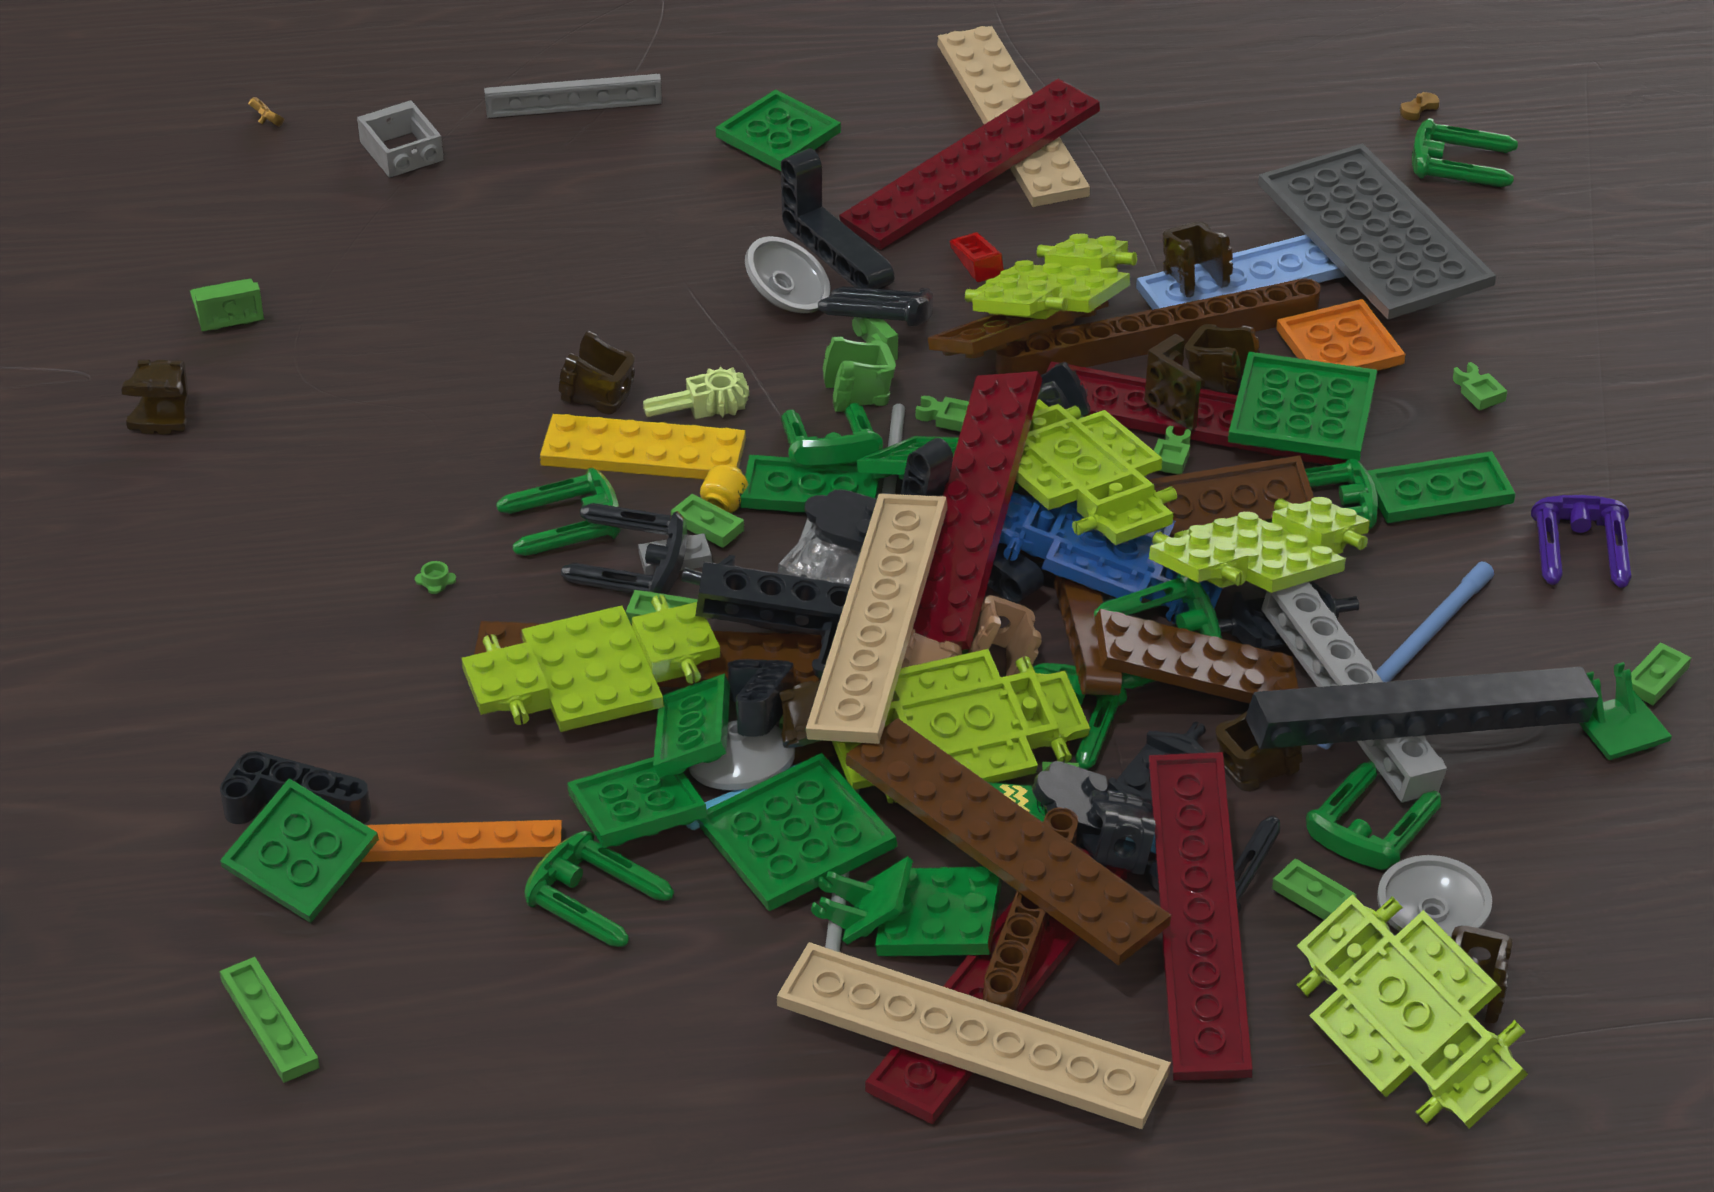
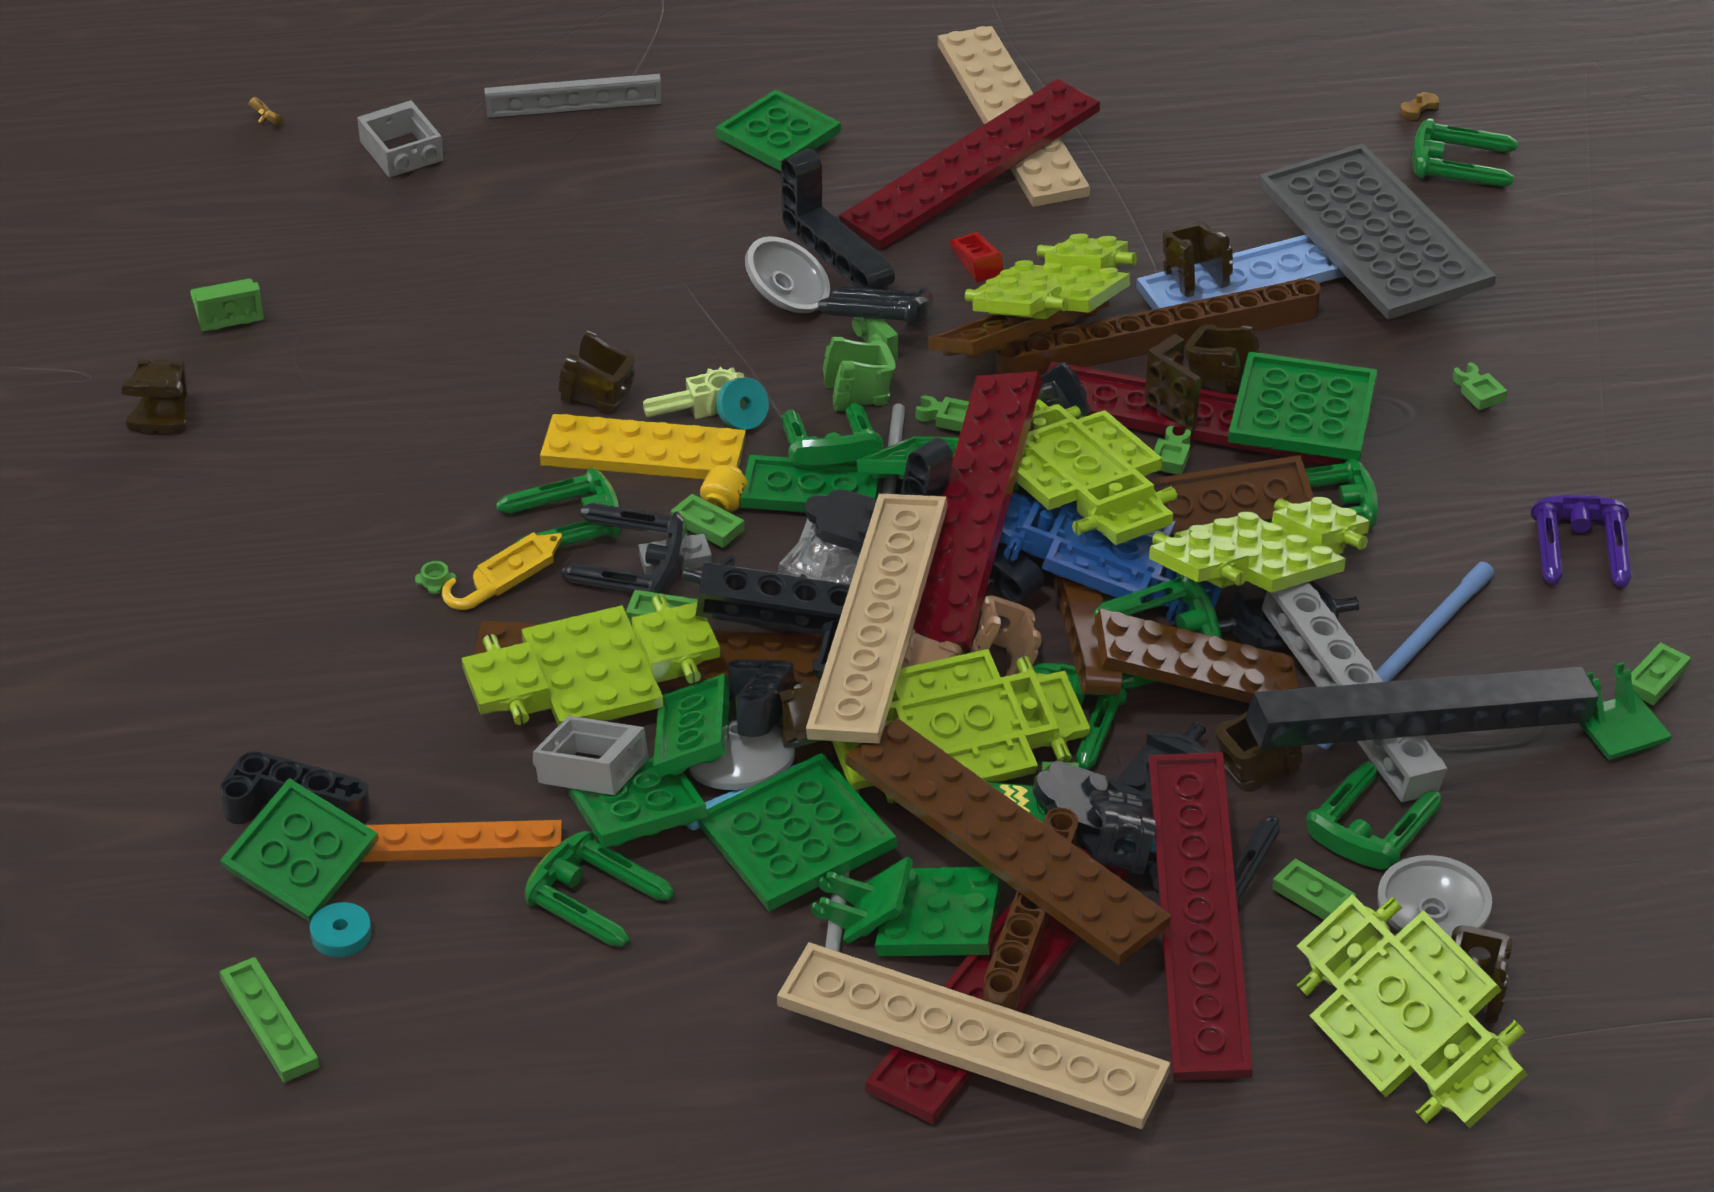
(331, 940): none -> teal piece
(506, 569): none -> yellow plate
(621, 749): none -> light grey window
(729, 403): none -> teal piece
(1343, 336): orange plate -> none
(1441, 487): green plate -> none

